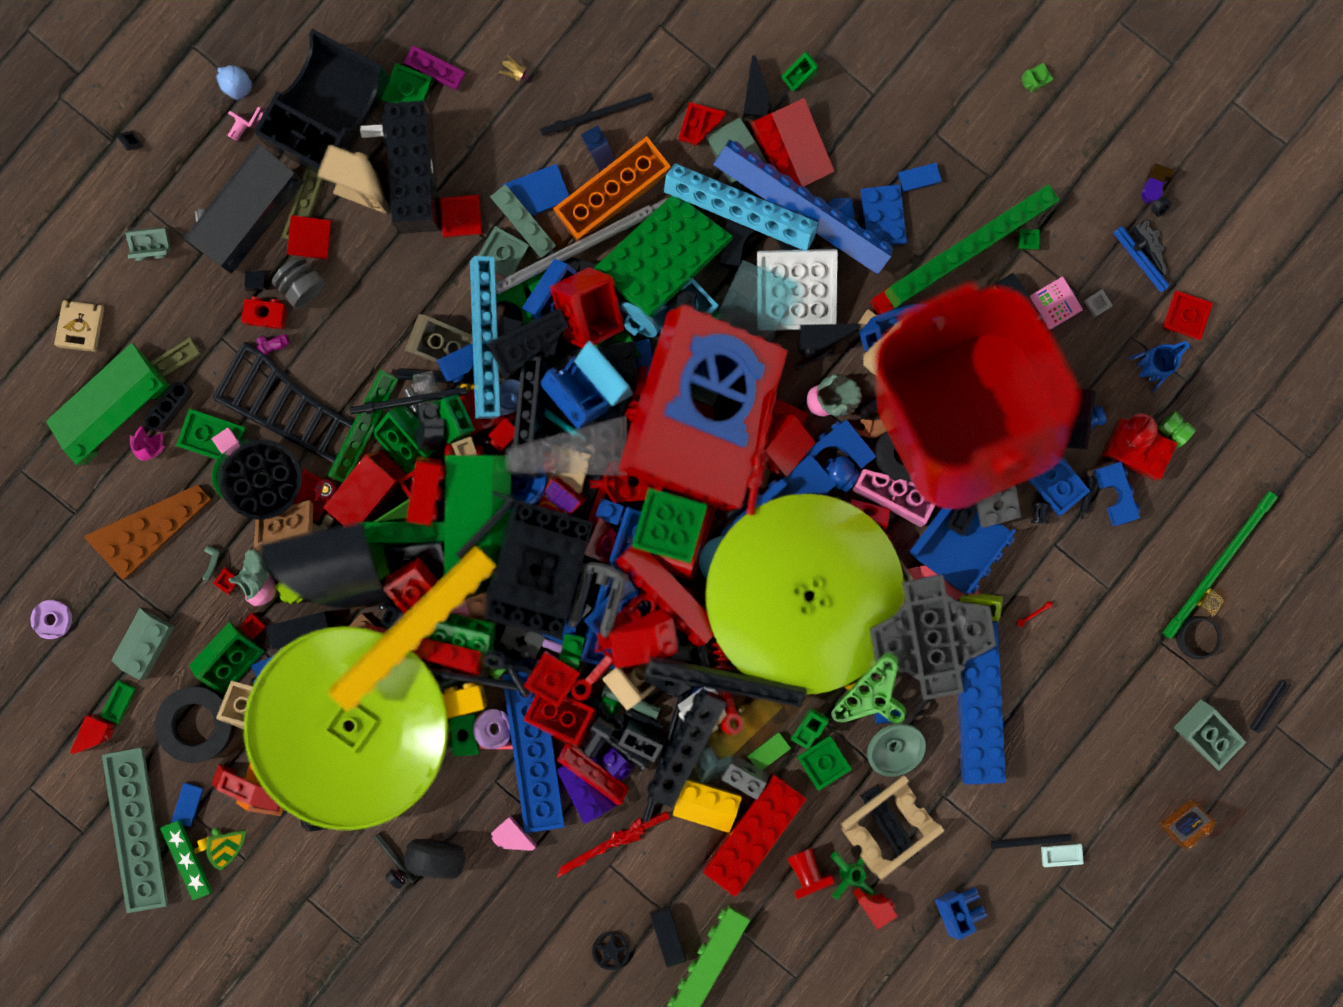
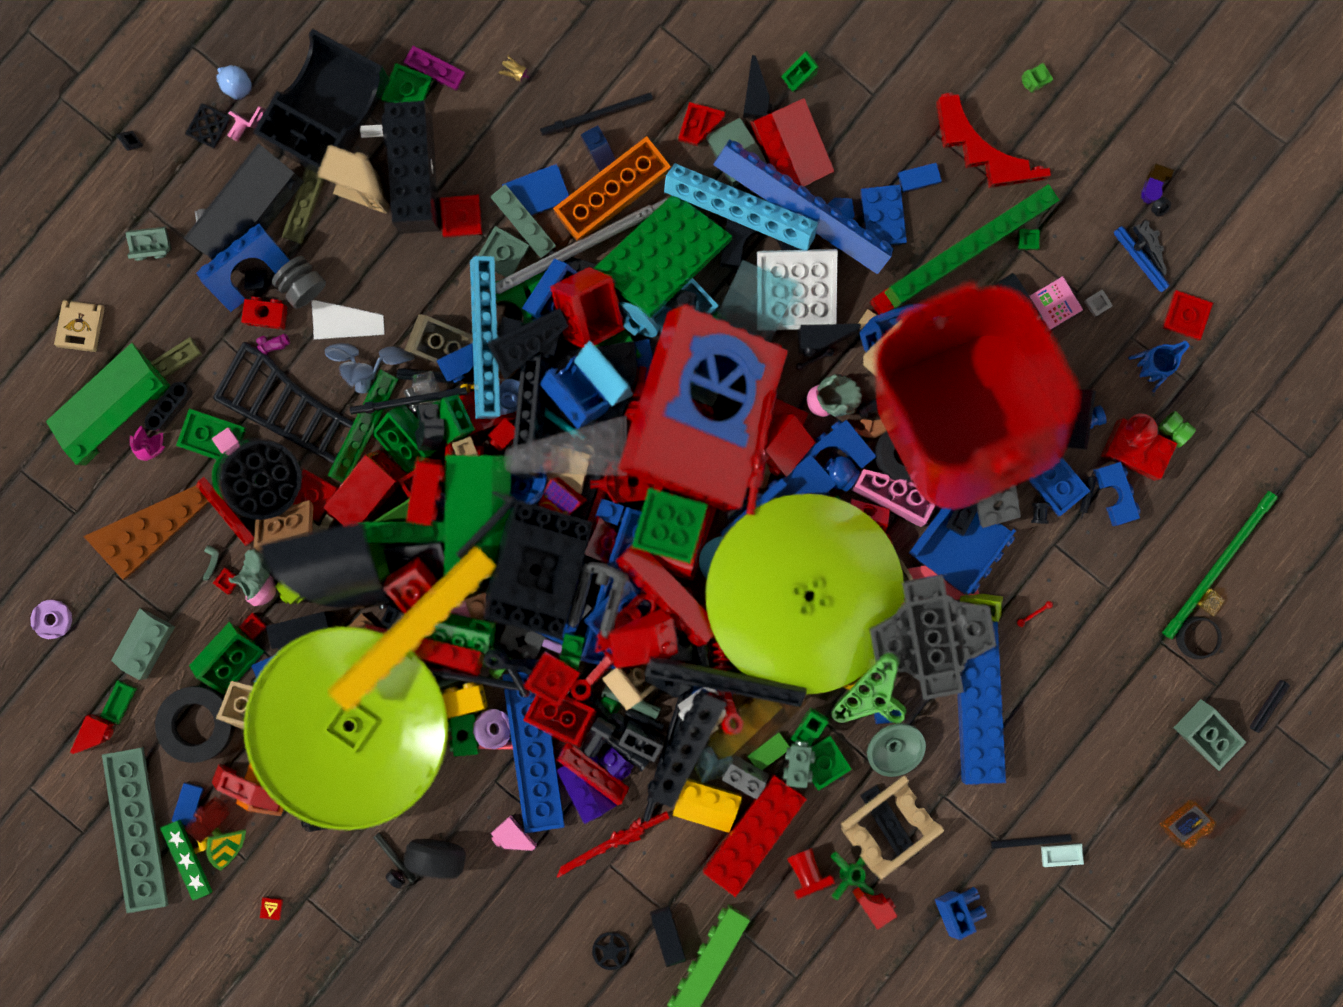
(207, 819): none -> clear red brick
(220, 131): none -> black window
(225, 511): none -> red tile
(253, 244): none -> blue arch
(271, 908): none -> red tile
(308, 237): red tile -> none
(325, 489): tile -> none
(341, 321): none -> white sticker
(362, 374): none -> sand blue plant
(800, 759): none -> sand green brick
(1000, 167): none -> red arch

